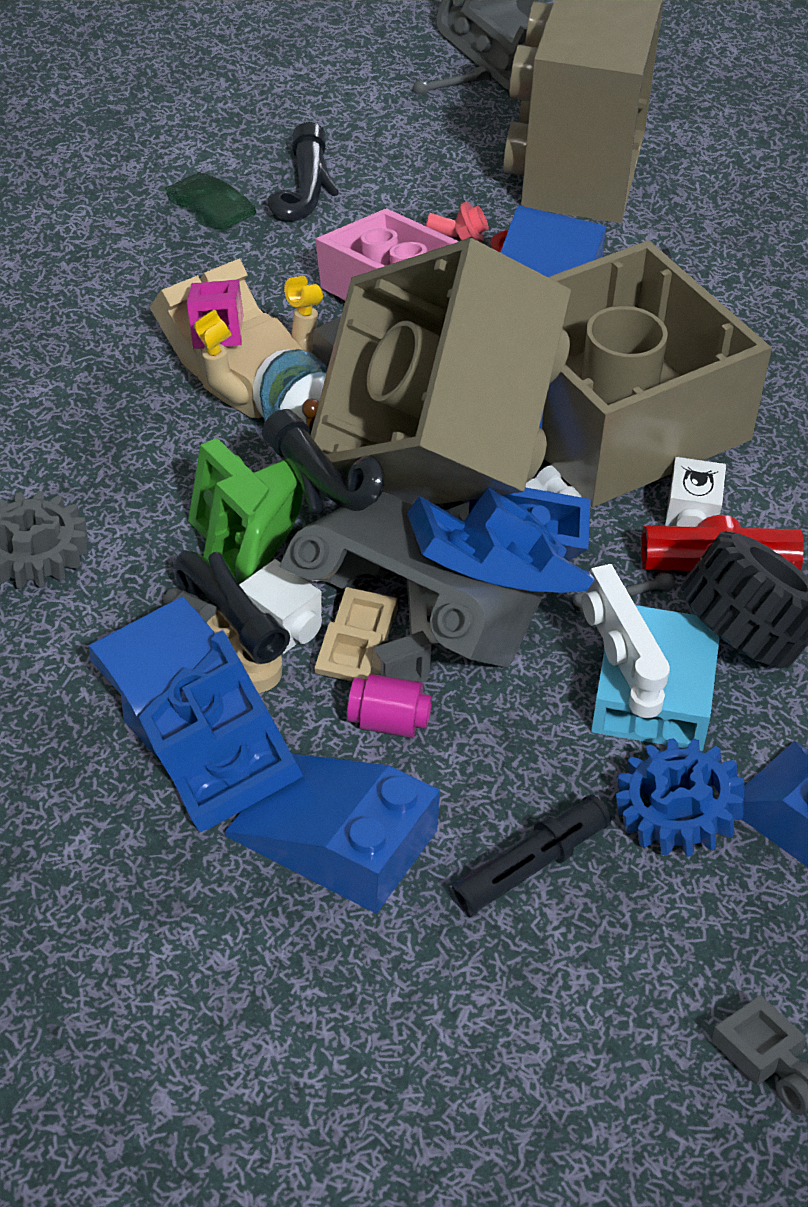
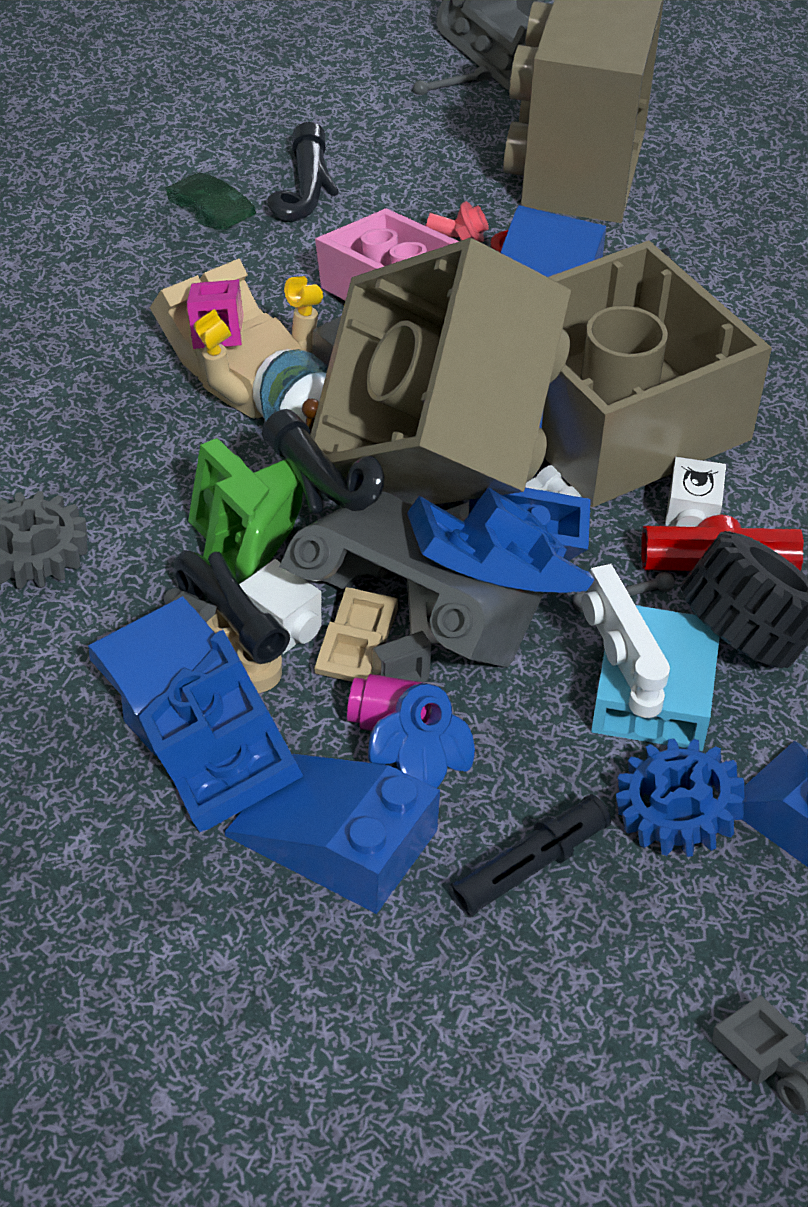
(422, 747): none -> blue plate

